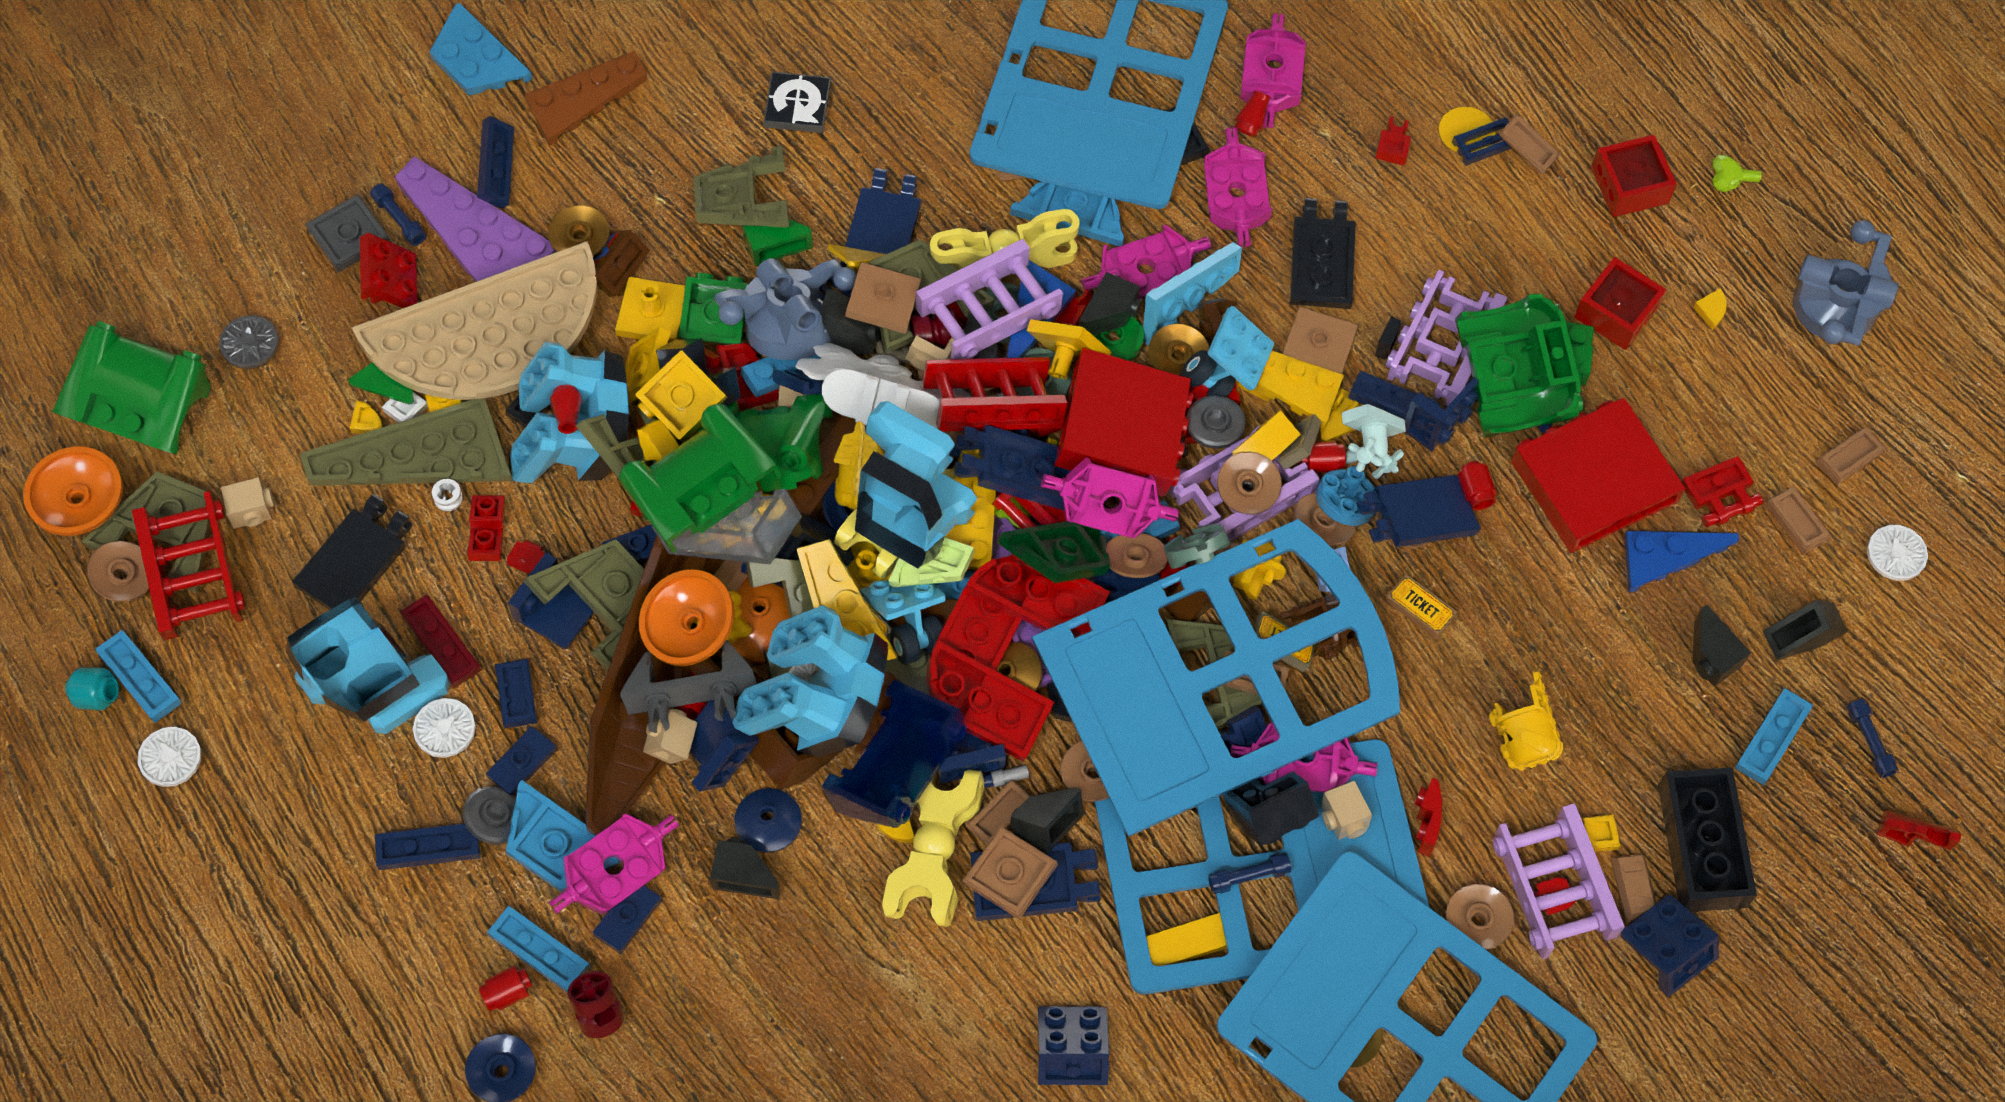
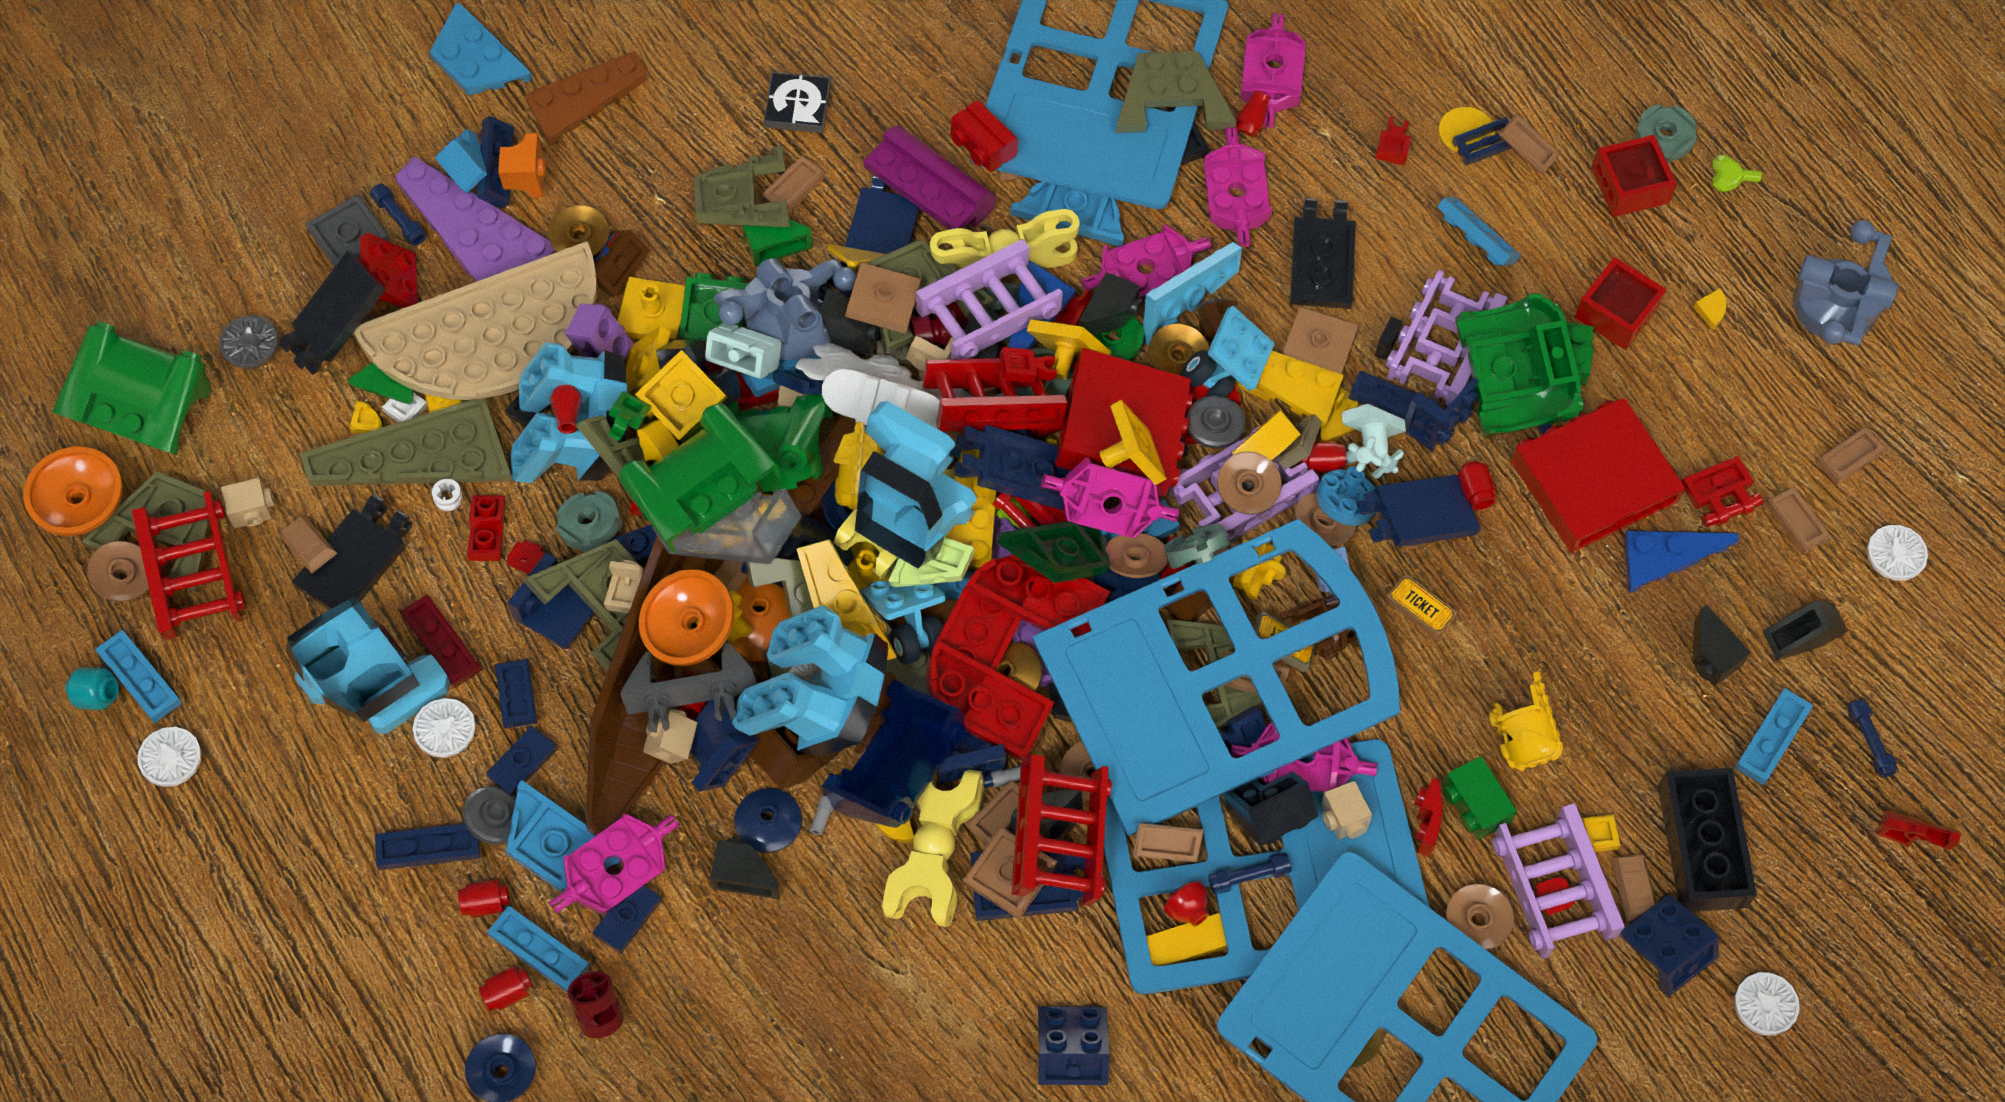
(307, 544): none -> medium nougat tile
(333, 313): none -> black tile
(463, 160): none -> dark azure slope
(483, 898): none -> red brick
(523, 166): none -> orange brick
(594, 534): none -> sand green plate
(597, 330): none -> medium lavender brick
(623, 585): none -> tan bracket
(627, 412): none -> green plate
(743, 350): none -> light aqua brick
(794, 183): none -> medium nougat tile
(824, 810): none -> light grey piece
(929, 180): none -> magenta brick
(983, 136): none -> red brick
(1023, 367): none -> red plate
(1030, 842): none -> red fence
(1135, 444): none -> yellow tile
(1167, 842): none -> medium nougat tile
(1172, 81): none -> olive wing
(1188, 904): none -> red brick
(1478, 232): none -> dark azure plate
(1478, 798): none -> green brick
(1678, 121): none -> sand green plate
(1766, 1004): none -> white wheel

